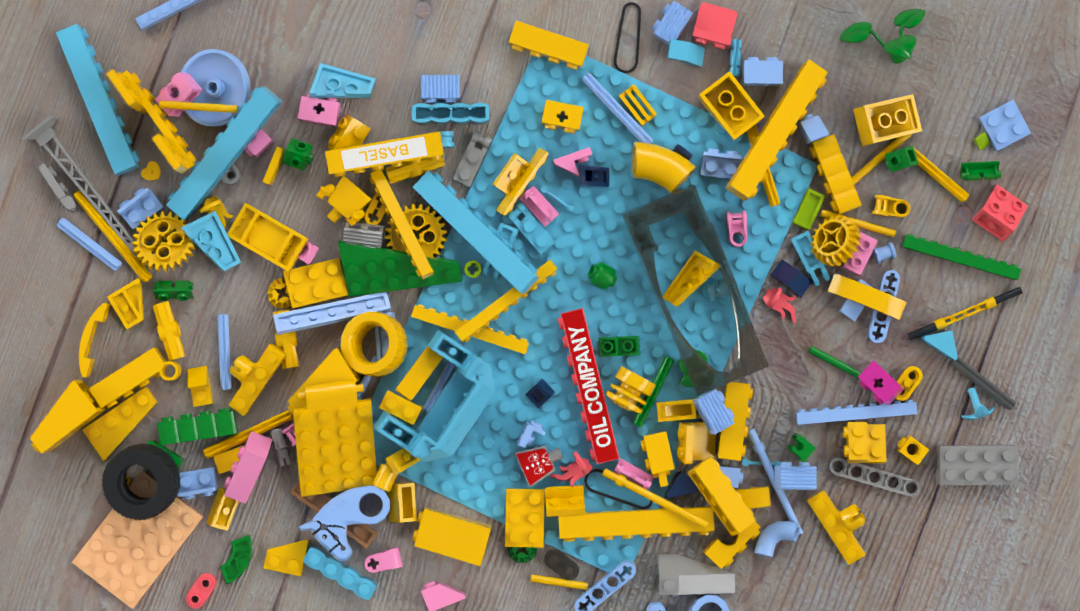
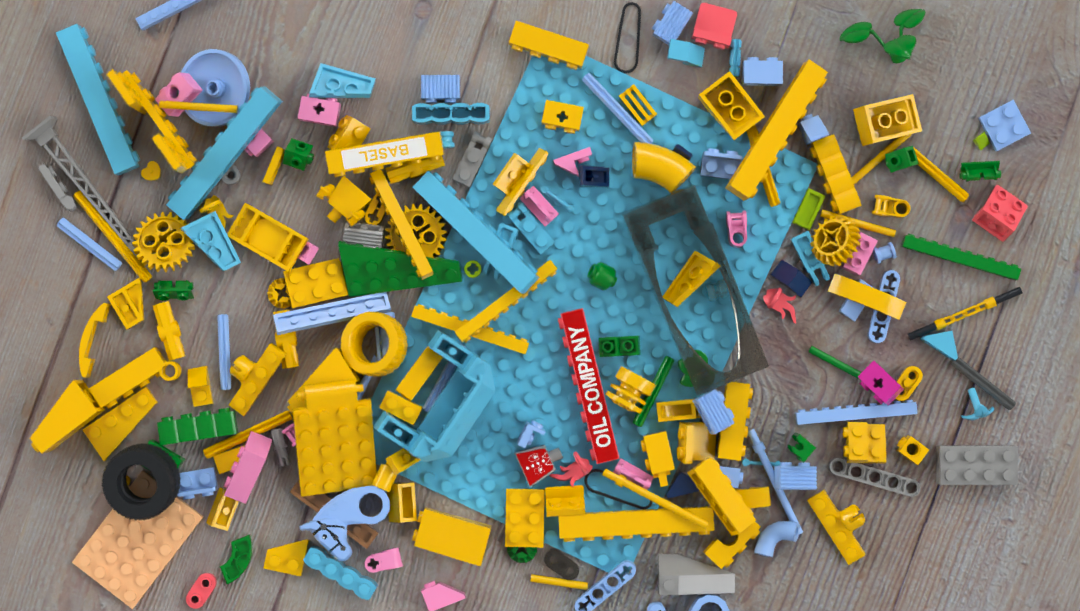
(142, 205): light blue bracket -> none
(540, 393): dark blue slope -> none

